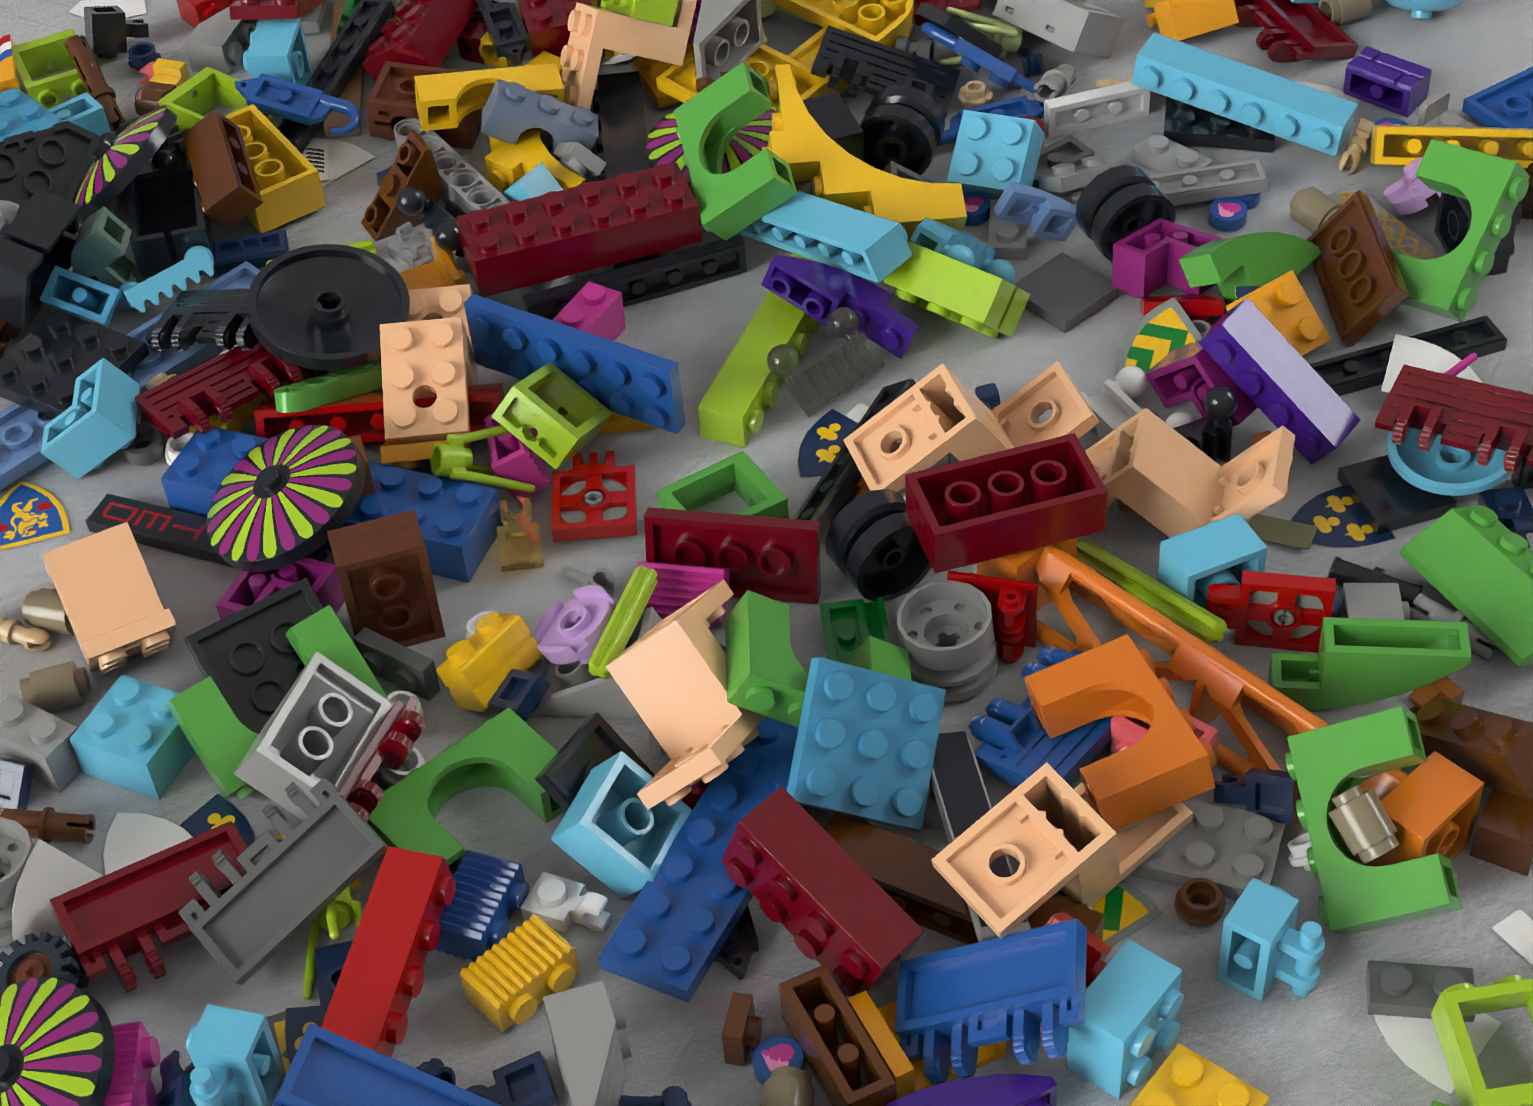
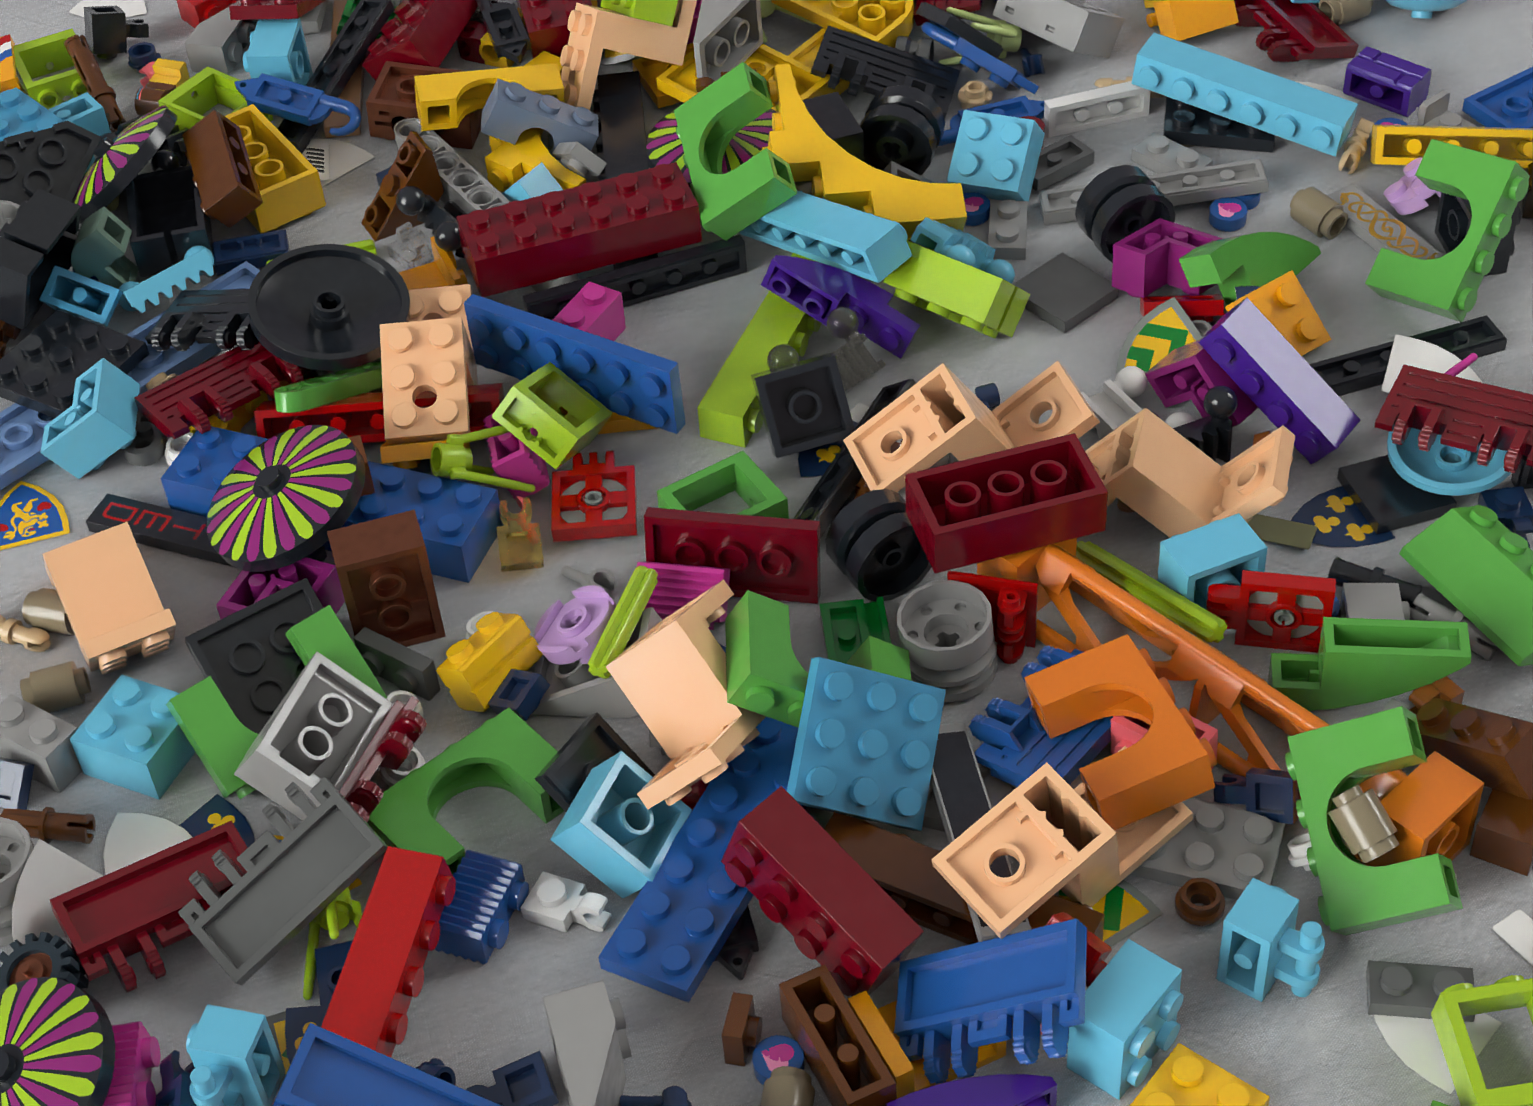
(519, 972): yellow brick -> none
(803, 405): none -> black brick
(1042, 211): medium blue slope -> none
(1055, 82): light grey pin -> none
(1071, 177): light grey plate -> none
(1357, 269): reddish brown tile -> none

